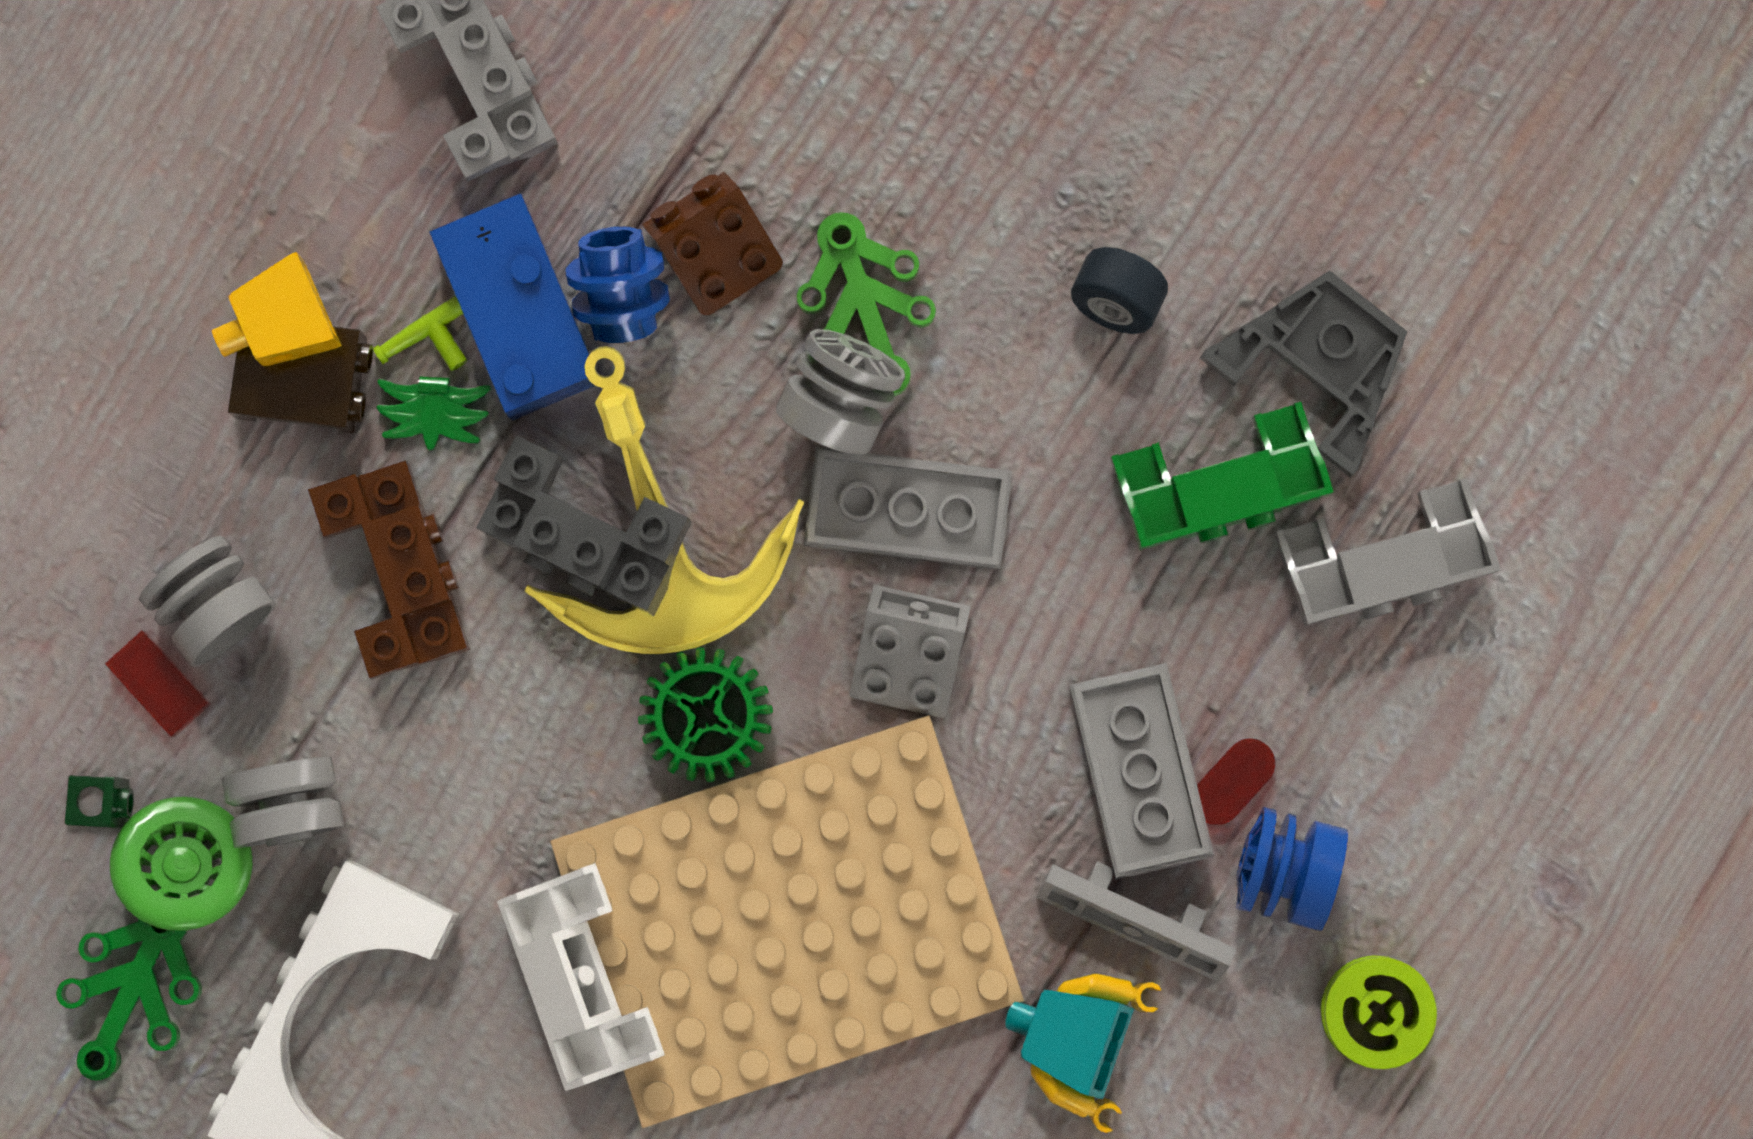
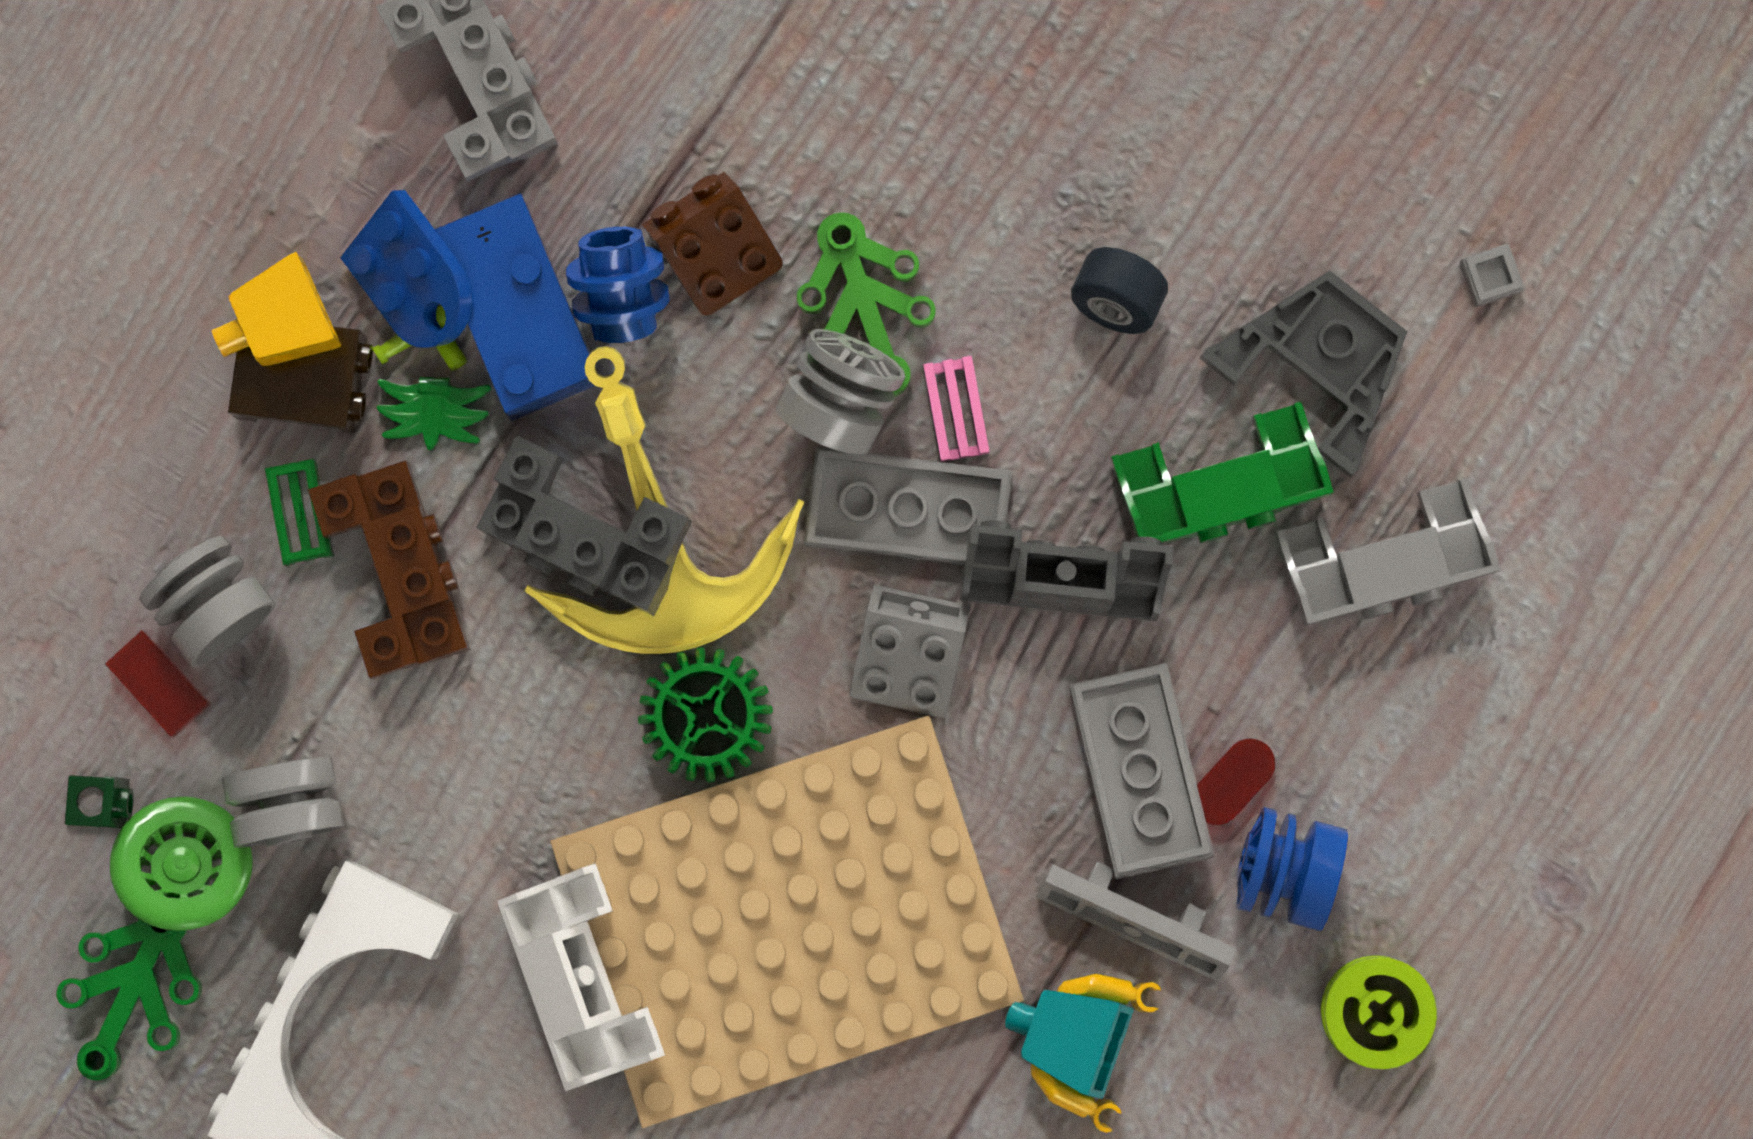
(308, 552): none -> green tile
(410, 273): none -> blue plate
(949, 368): none -> bright pink tile
(1063, 578): none -> dark grey bracket
(1492, 275): none -> light grey tile

